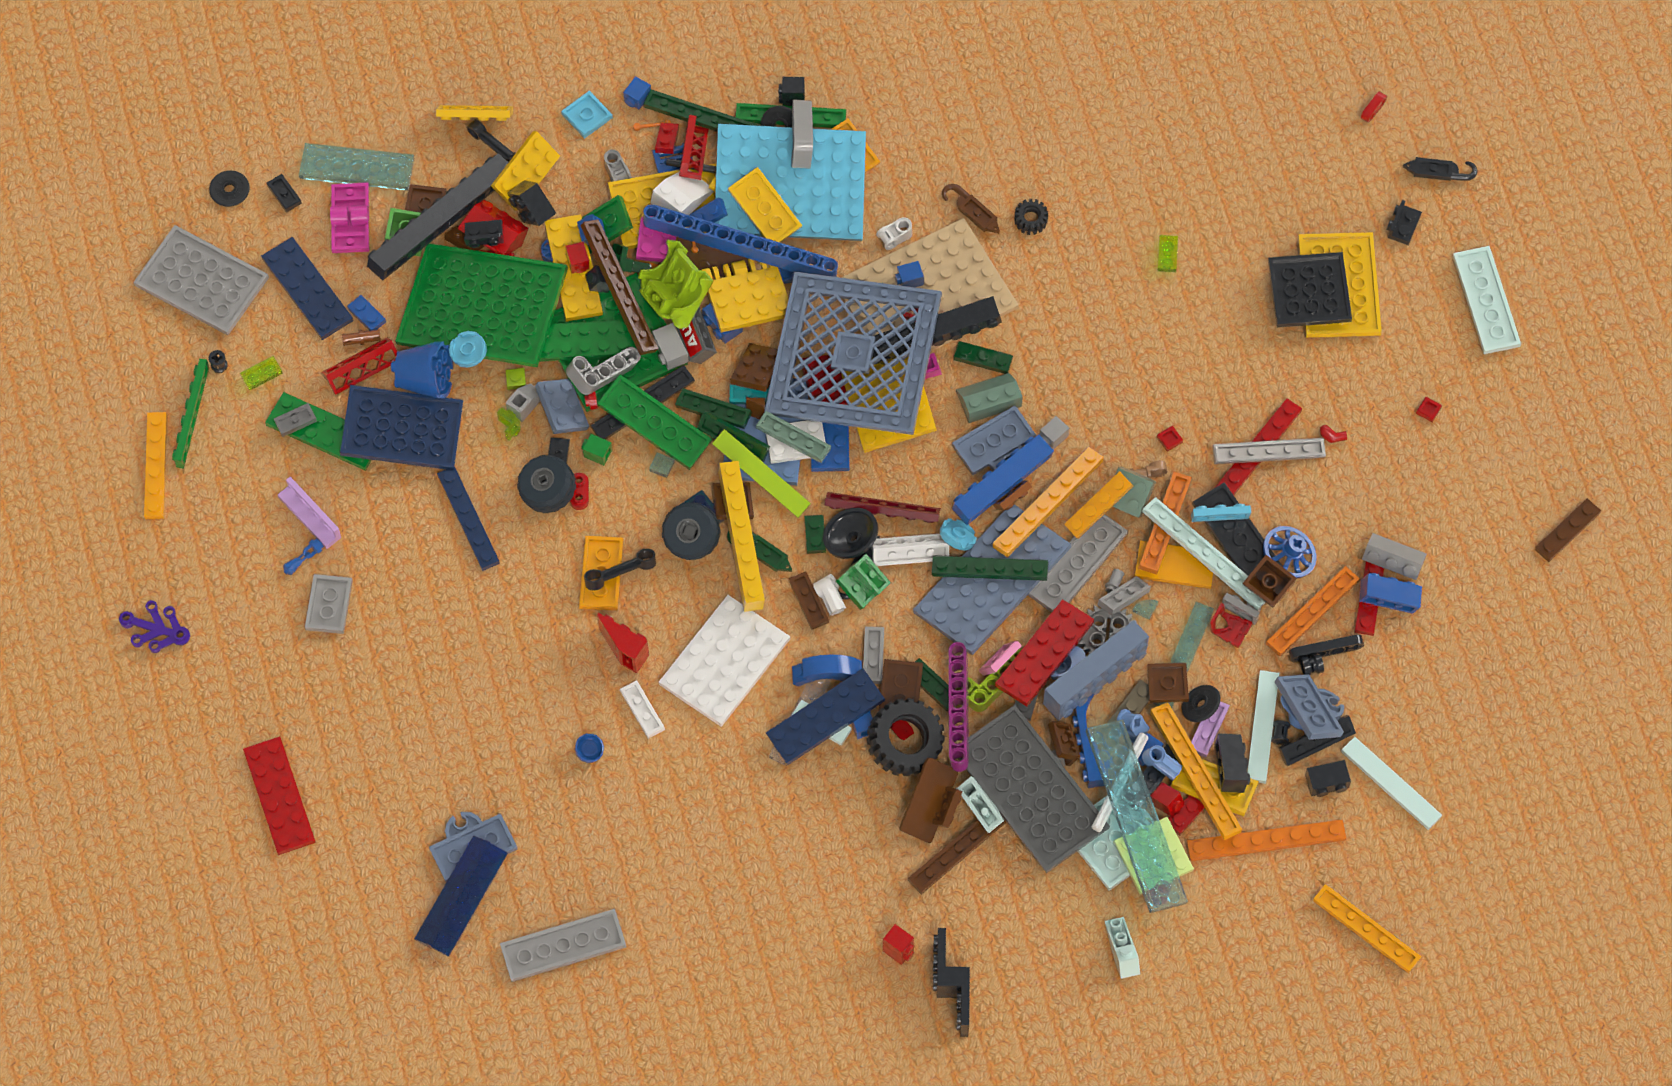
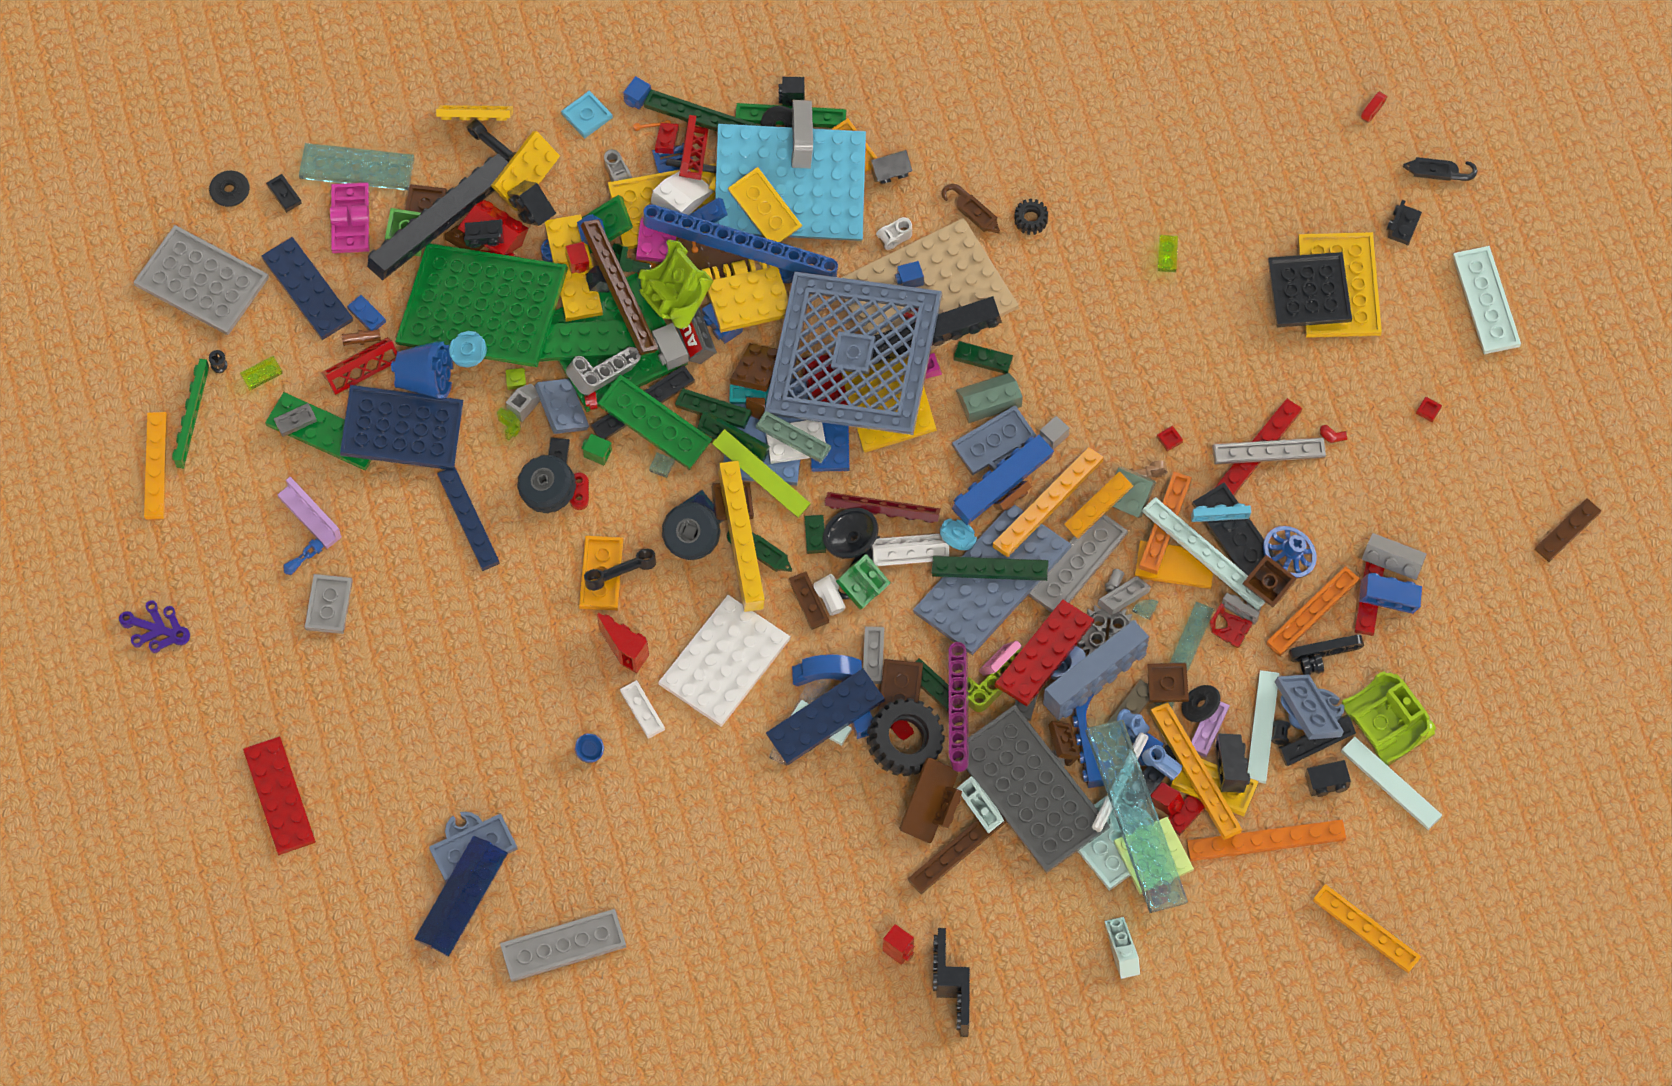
(890, 166): none -> brick
(1390, 717): none -> lime piece

